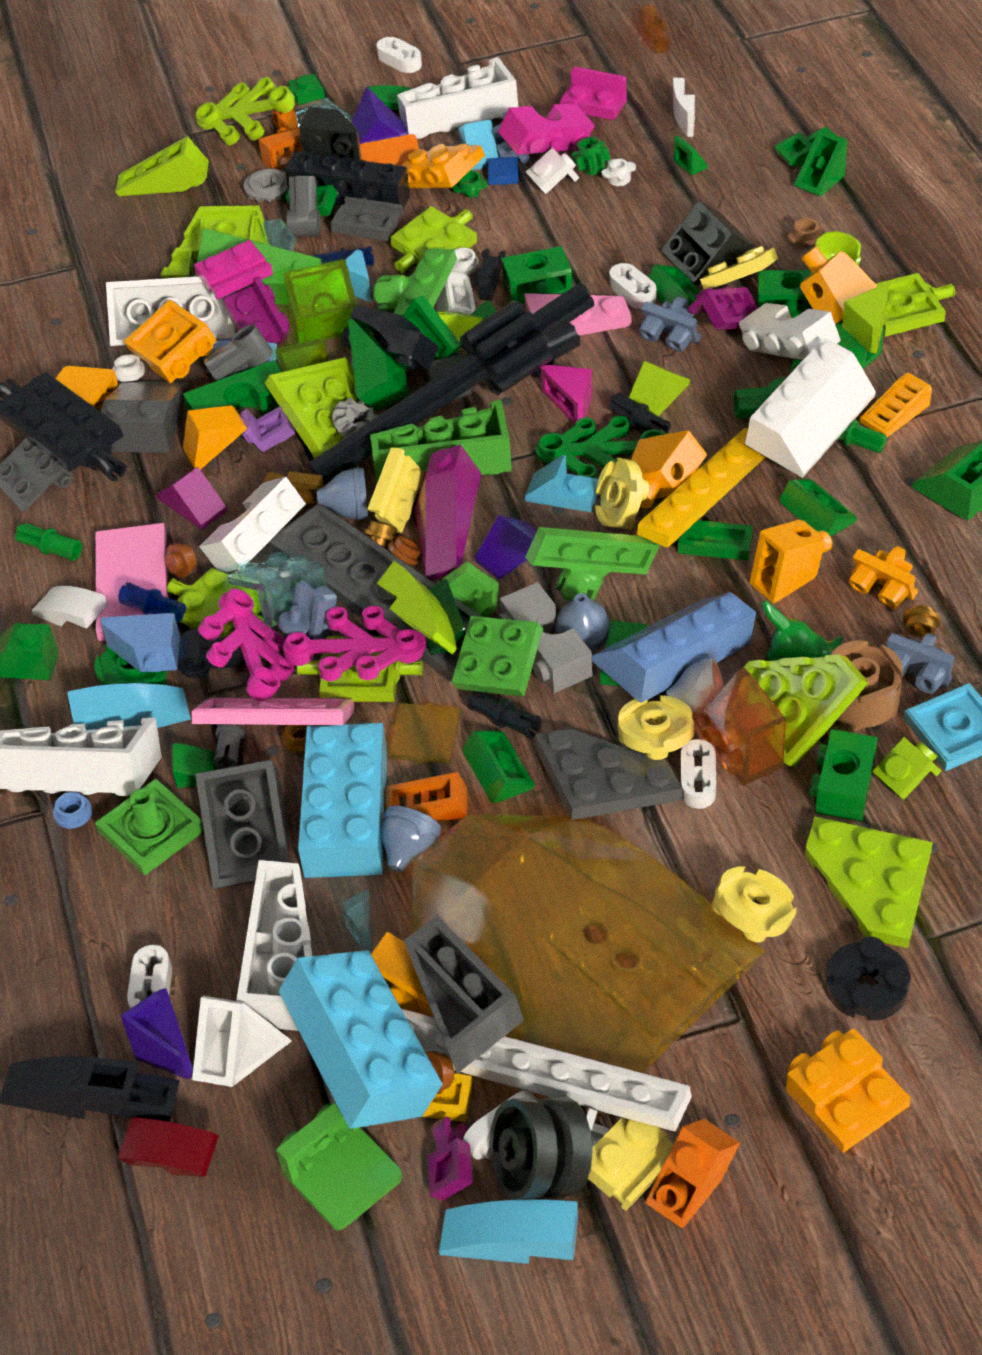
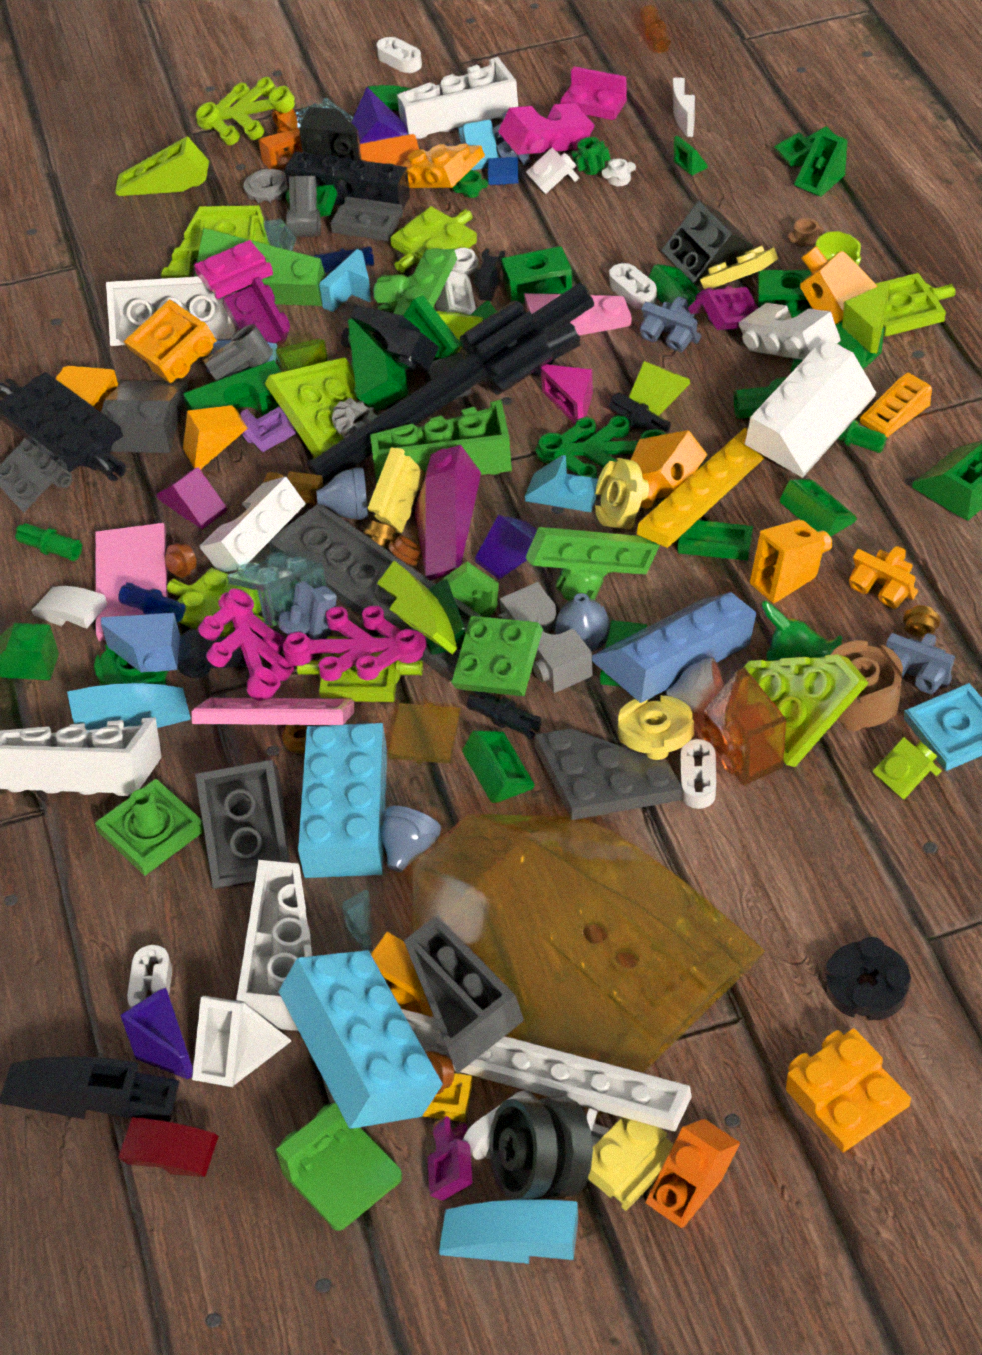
(72, 810): medium blue plate -> none
(128, 368): white plate -> none
(190, 761): green slope -> none
(228, 744): dark grey pin -> none
(306, 89): green plate -> none
(320, 300): clear neon green slope -> none
(440, 786): orange slope -> none
(735, 903): light yellow plate -> none
(845, 774): green brick -> none
(872, 875): lime plate -> none

